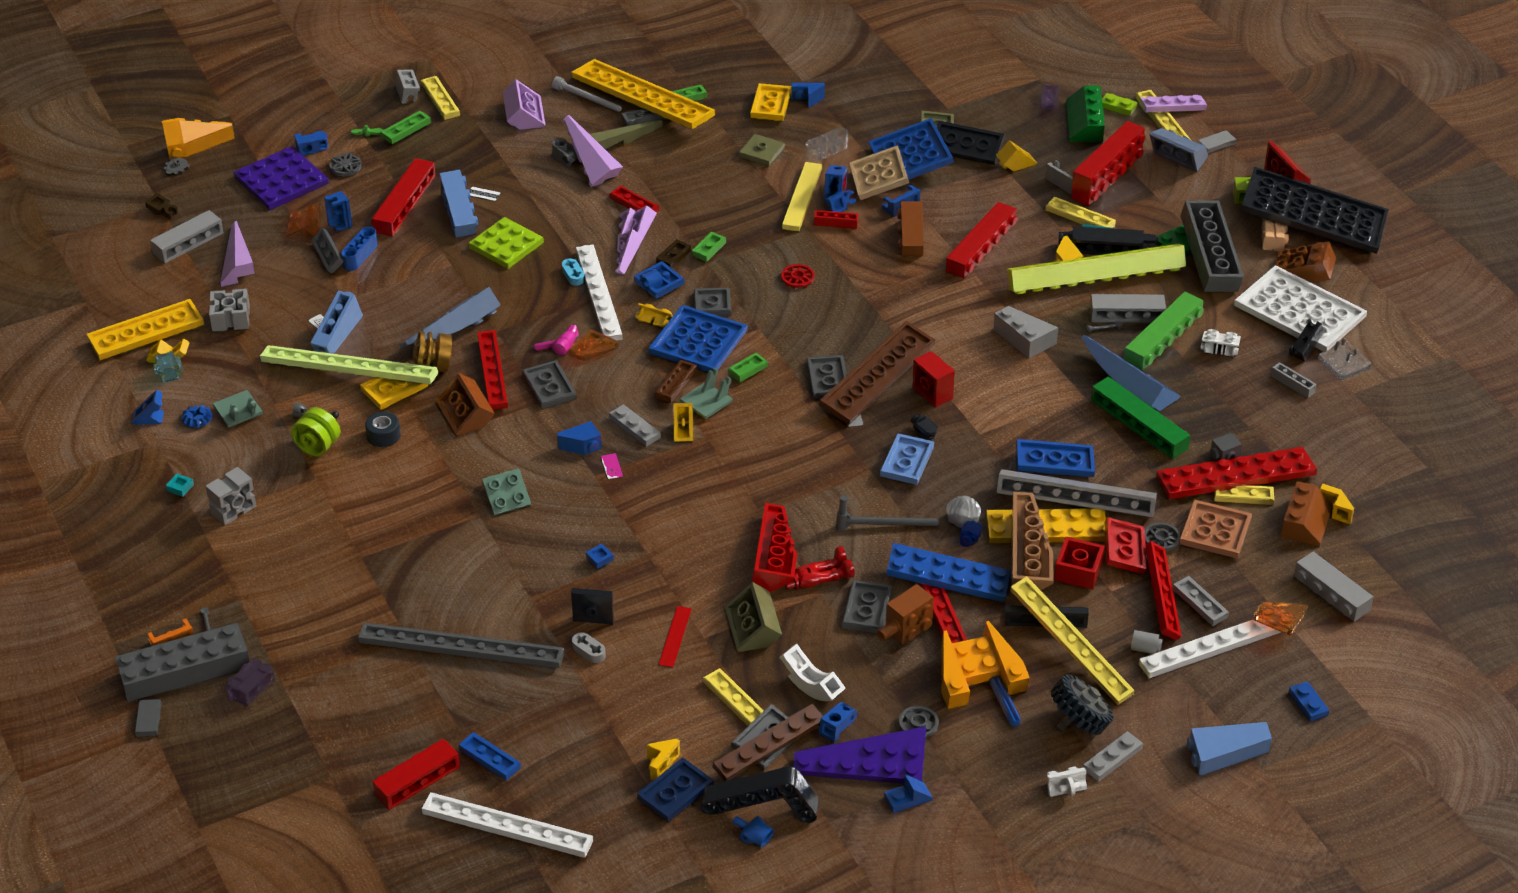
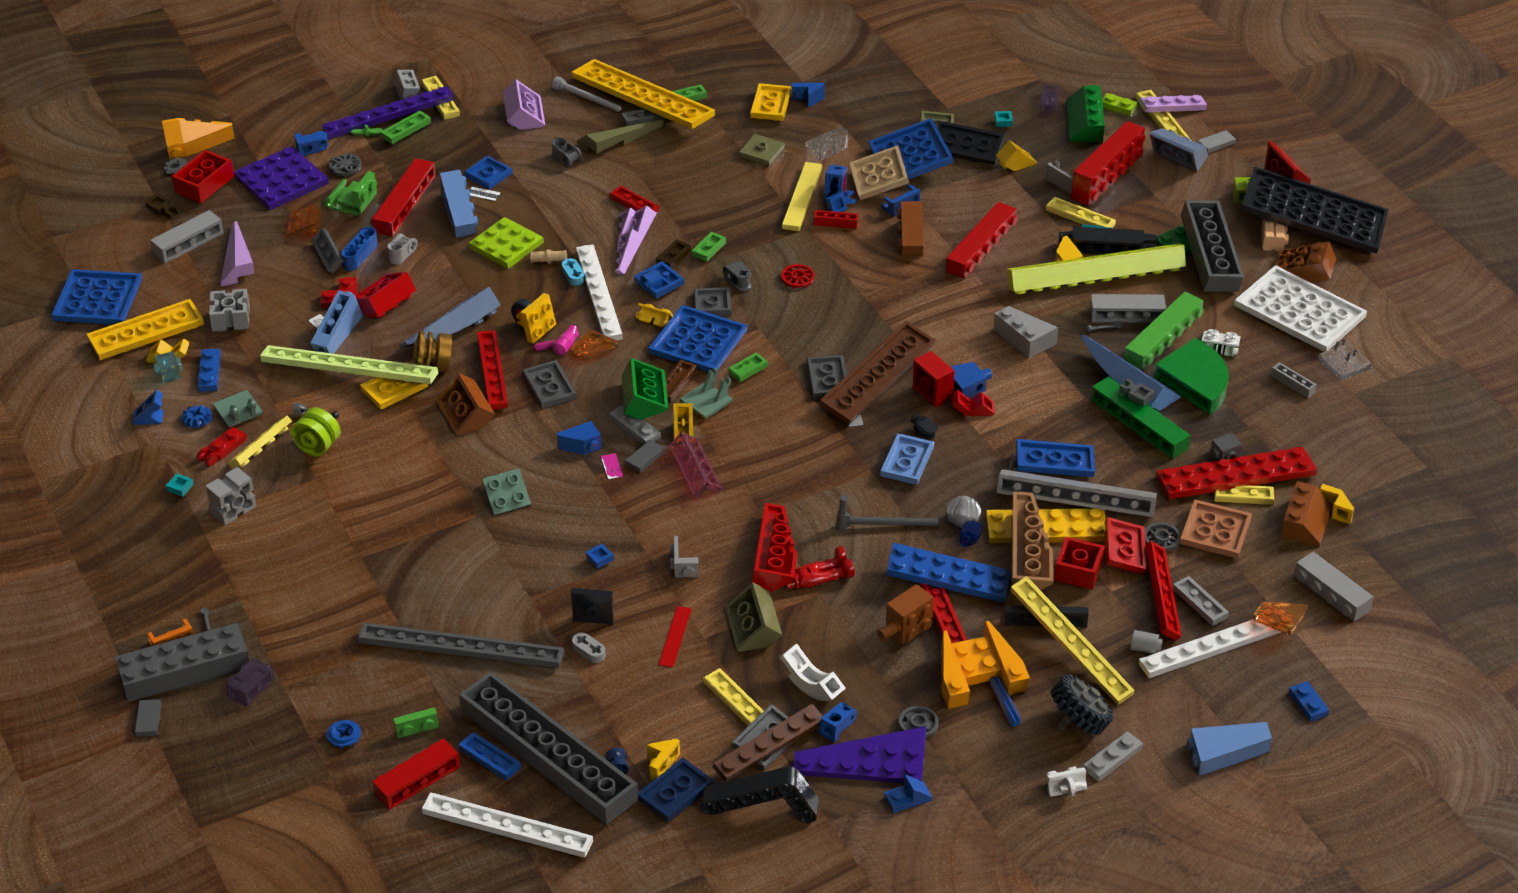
(97, 297): none -> blue plate
(203, 176): none -> red brick
(209, 370): none -> blue plate
(222, 446): none -> red hinge
(255, 447): none -> light yellow plate
(338, 211): blue hinge -> none
(343, 727): none -> blue gear
(345, 284): none -> red plate
(354, 197): none -> bright green piece
(382, 429): black wheel -> none
(385, 294): none -> red slope
(388, 112): none -> dark purple plate
(401, 248): none -> light grey piece
(416, 722): none -> bright green plate
(488, 172): none -> blue tile
(534, 316): none -> yellow plate
(548, 256): none -> tan pin
(549, 748): none -> dark grey brick
(595, 159): lavender wedge -> none
(618, 758): none -> dark blue wheel
(643, 390): none -> green slope
(645, 456): none -> dark grey tile
(683, 566): none -> light grey bracket
(694, 464): none -> clear pink fence
(738, 276): none -> dark grey piece
(755, 831): blue piece -> none
(866, 606): dark grey tile -> none
(970, 379): none -> blue torso
(977, 406): none -> red slope
(1003, 118): none -> teal plate
(1138, 393): none -> dark grey plate
(1195, 374): none -> green brick
(1306, 340): black hinge -> none

